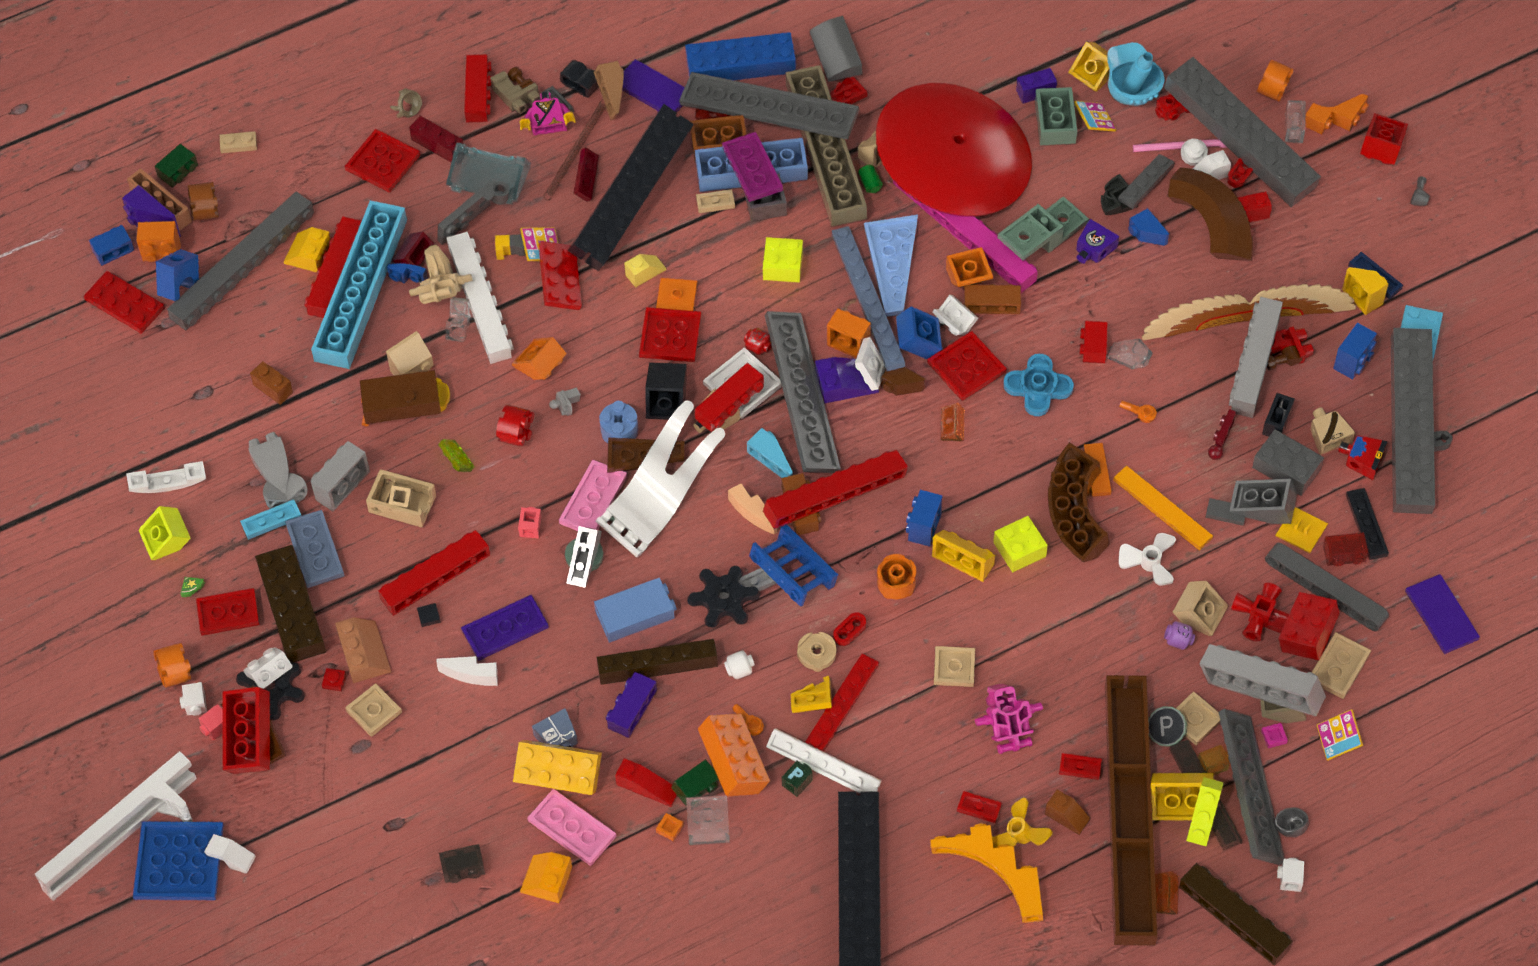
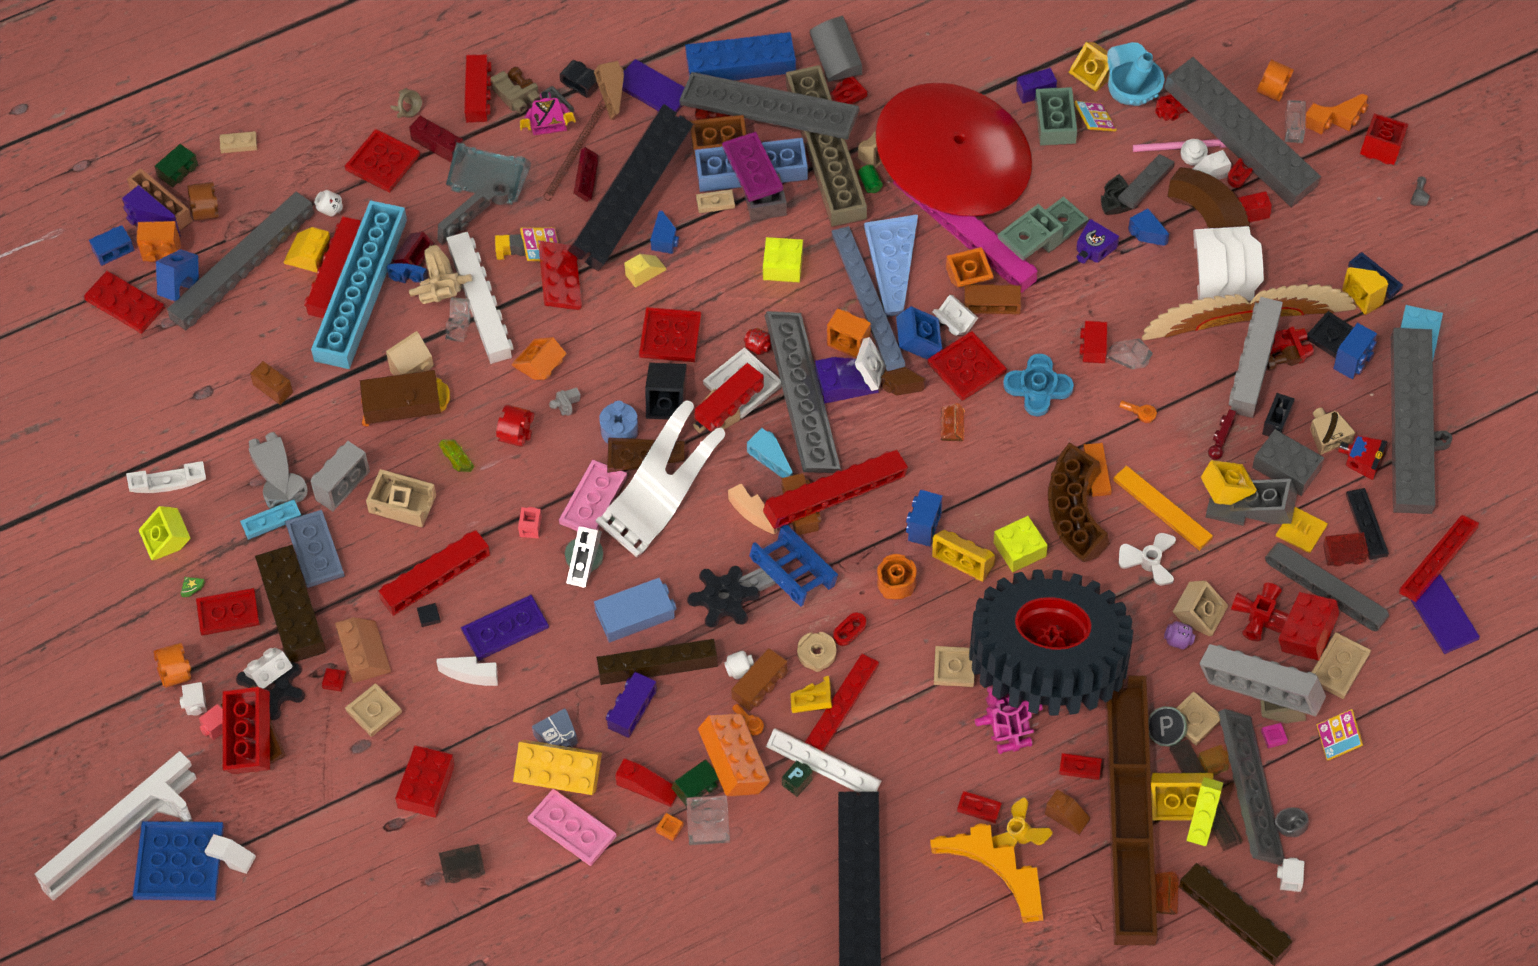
(328, 203): none -> white head
(425, 781): none -> red brick
(547, 876): light orange slope -> none
(664, 235): none -> blue slope
(677, 294): orange plate -> none
(759, 680): none -> dark orange brick
(1050, 642): none -> black wheel
(1227, 482): none -> yellow slope
(1228, 262): none -> white slope
(1329, 333): none -> black plate
(1438, 558): none -> red plate

